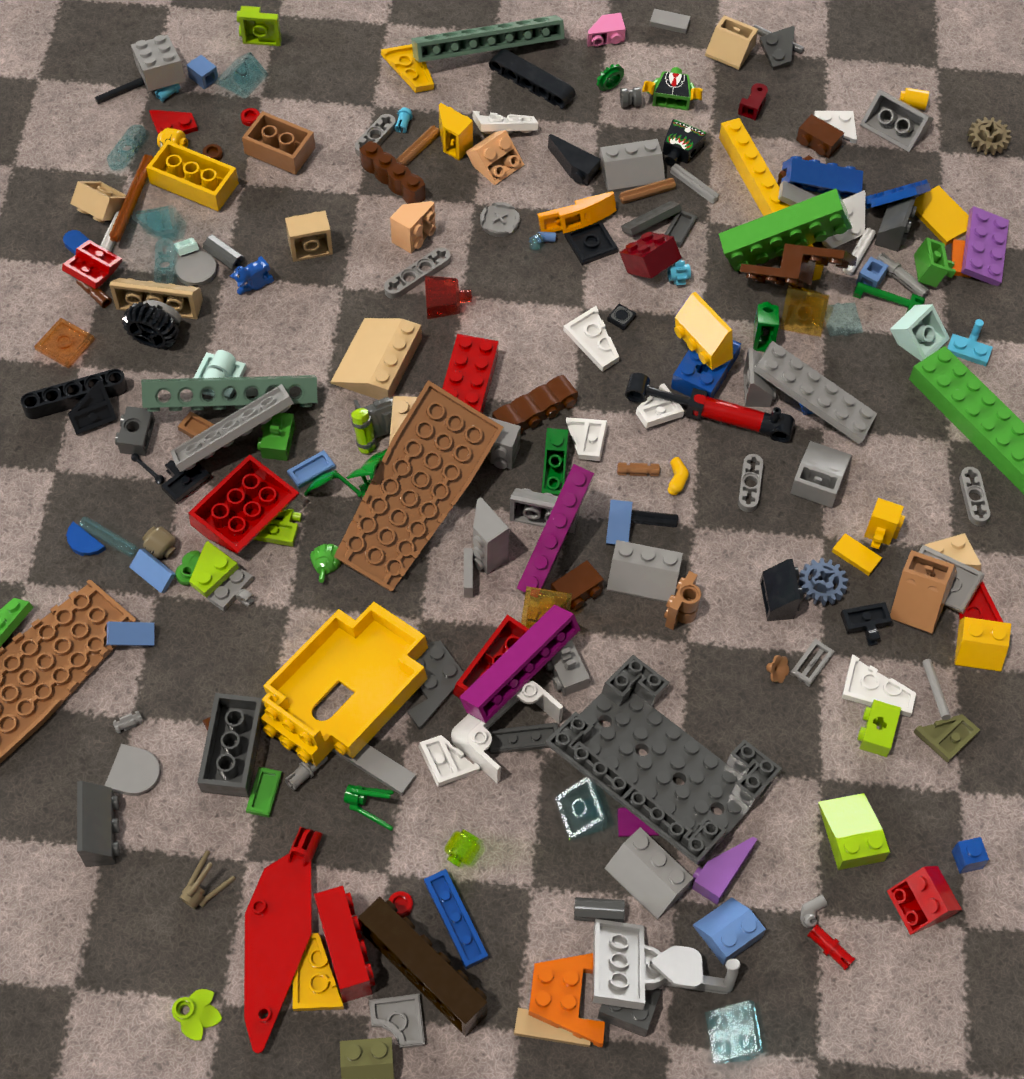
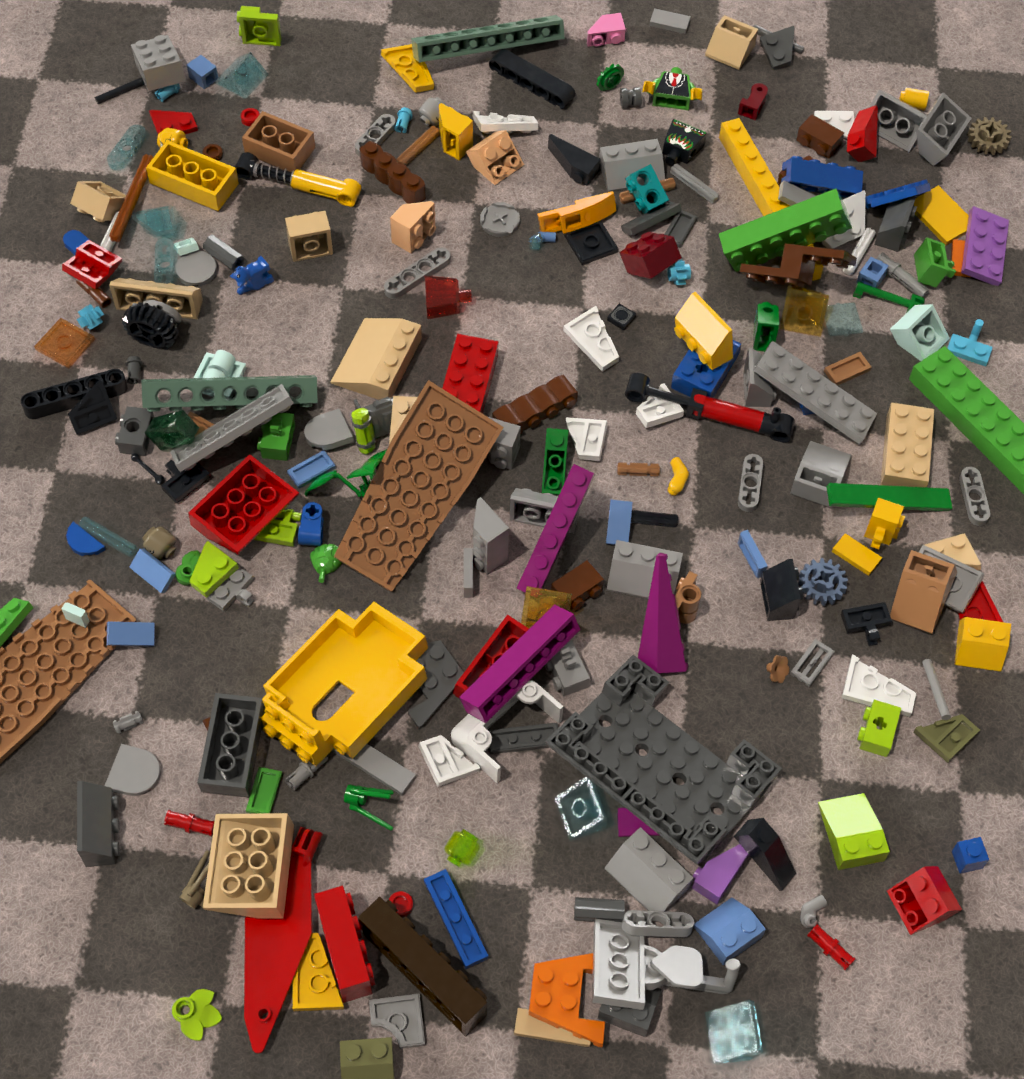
(75, 614): none -> light aqua tile
(90, 316): none -> medium azure gear
(134, 369): none -> dark grey pin
(172, 430): none -> clear green brick
(189, 823): none -> red pin
(249, 864): none -> tan slope
(311, 526): none -> blue piece
(328, 431): none -> light grey tile
(344, 191): none -> piece
(430, 111): none -> light grey head
(651, 187): none -> teal brick
(661, 637): none -> magenta wedge
(680, 925): none -> light grey beam
(752, 553): none -> medium blue tile
(767, 851): none -> black slope
(847, 368): none -> medium nougat tile
(863, 135): none -> red slope
(907, 446): none -> tan brick
(910, 497): none -> green tile
(941, 129): none -> light grey slope

